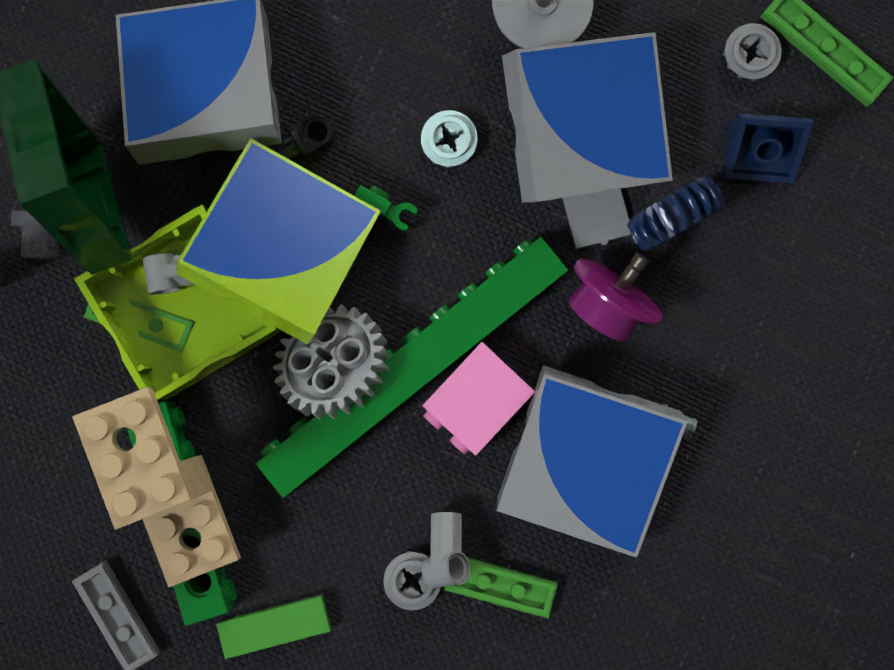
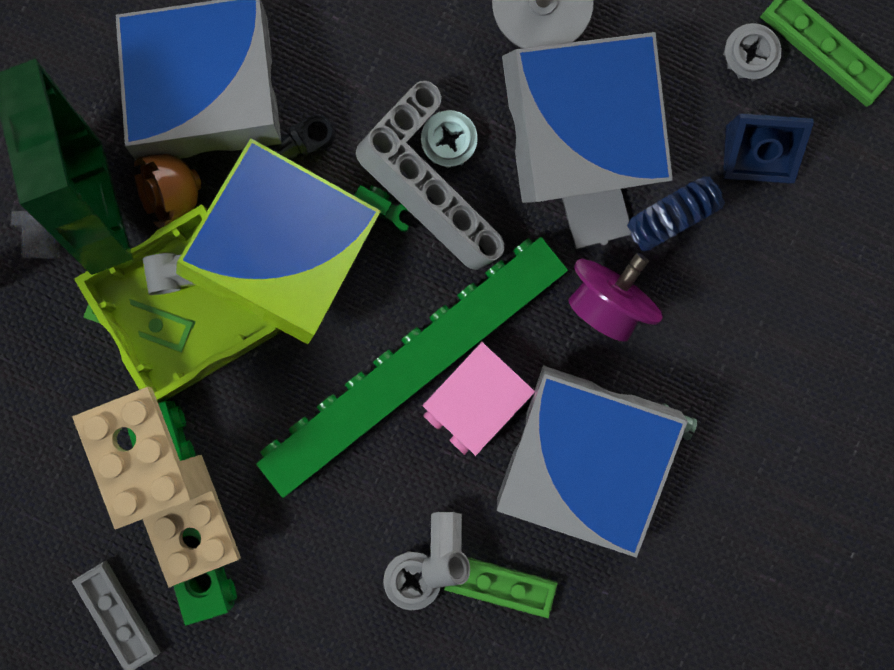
(166, 187): none -> dark orange cylinder
(273, 626): bright green tile -> none
(332, 362): light grey gear -> none
(425, 181): none -> light grey beam

